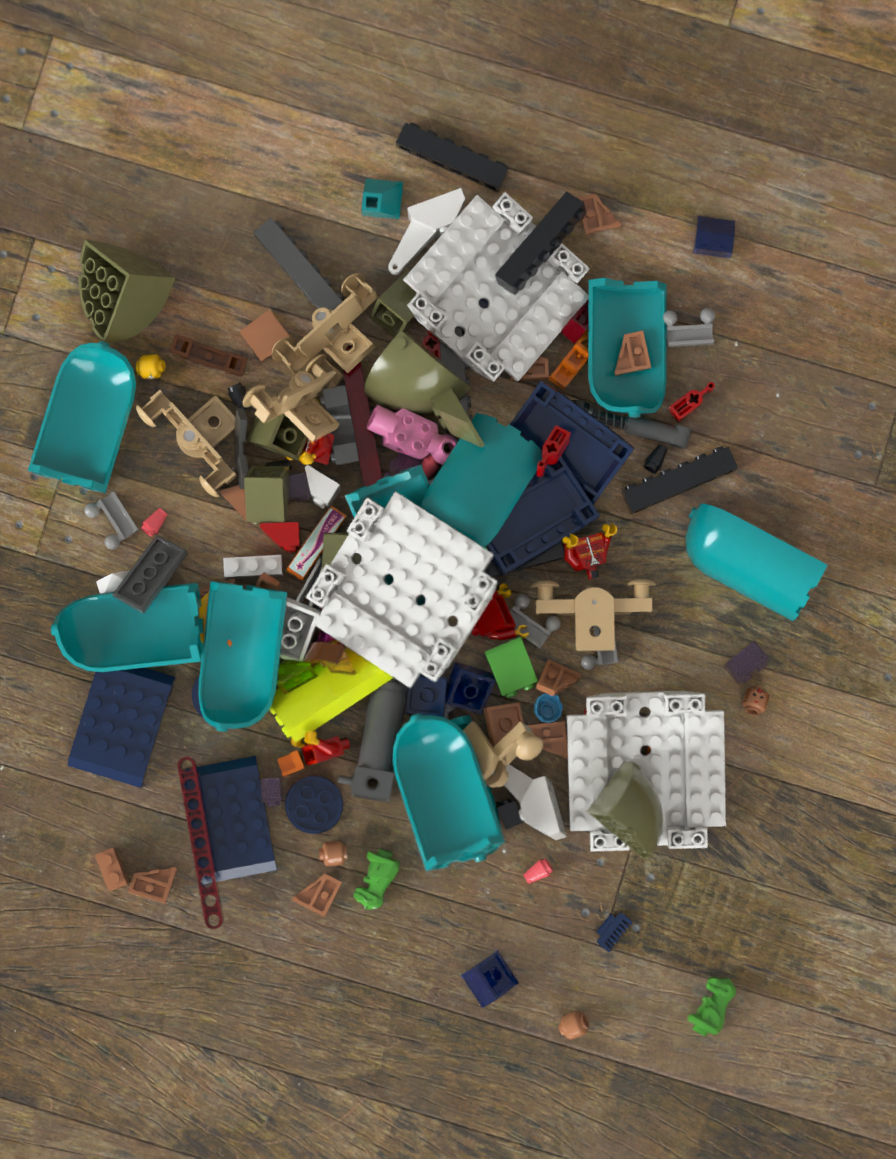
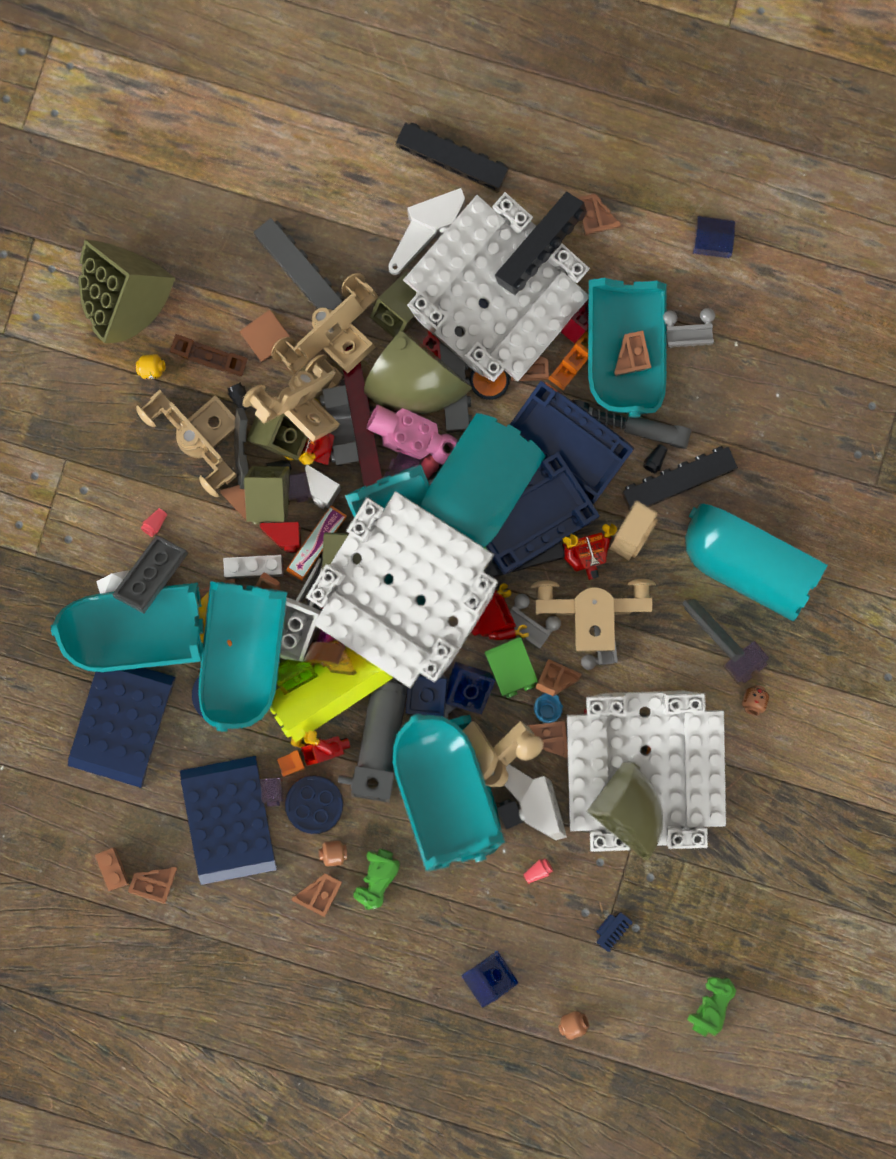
(85, 417): teal panel -> none
(118, 517): light grey gear -> none
(207, 849): dark red beam -> none
(382, 198): teal slope -> none
(455, 417): olive slope -> none
(488, 389): none -> orange wheel
(502, 720): nougat tile -> none
(553, 448): red piece -> none
(634, 531): none -> tan brick
(689, 407): red piece -> none
(713, 629): none -> dark grey slope

